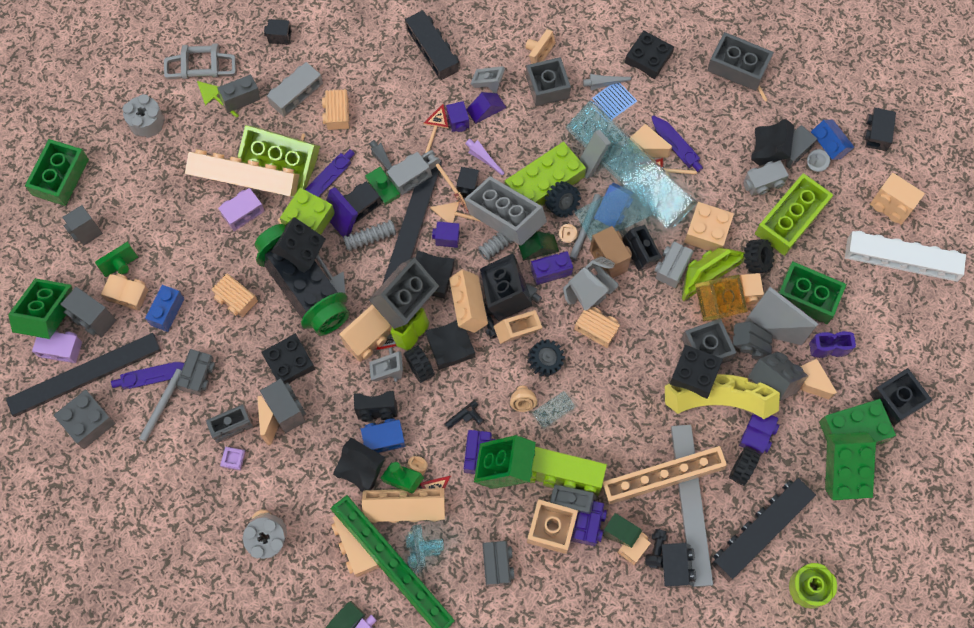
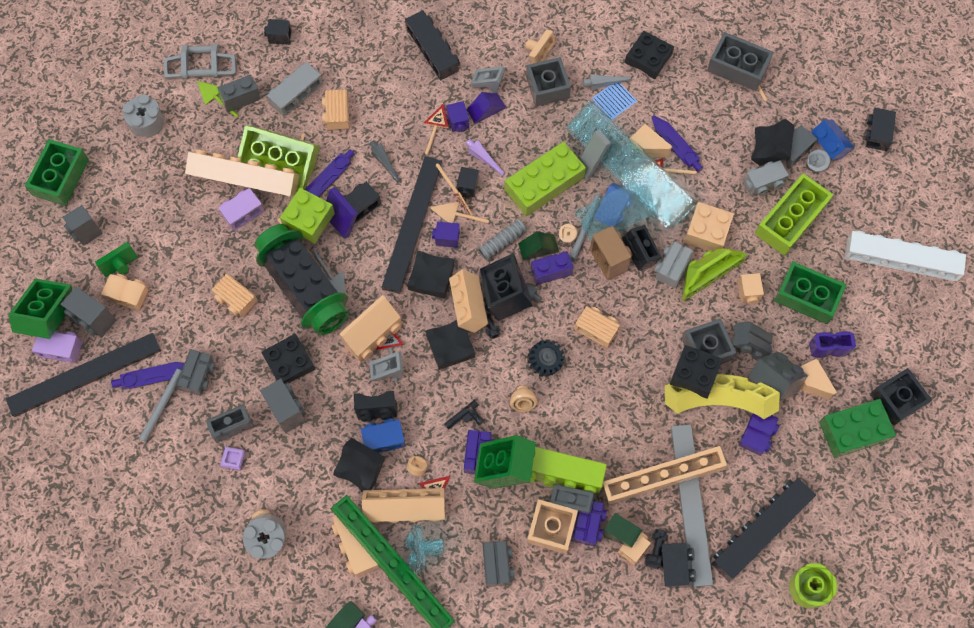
(84, 419): dark grey brick -> none
(164, 308): blue brick -> none
(267, 421): light nougat slope -> none
(299, 244): black brick -> none
(369, 235): light grey piece -> none
(382, 185): green tile -> none
(402, 477): green tile -> none
(404, 293): dark grey brick -> none
(407, 335): lime brick -> none
(412, 171): light grey brick -> none
(419, 364): black tyre -> none
(505, 210): light grey brick -> none
(517, 326): light nougat piece -> none
(553, 410): clear light blue tile -> none
(562, 199): black wheel -> none
(591, 288): light grey piece -> none
(721, 297): clear yellow brick -> none
(744, 466): black tyre -> none
(758, 256): black tyre -> none
(781, 318): light grey slope -> none
(850, 466): green brick -> none
(897, 199): light nougat brick -> none

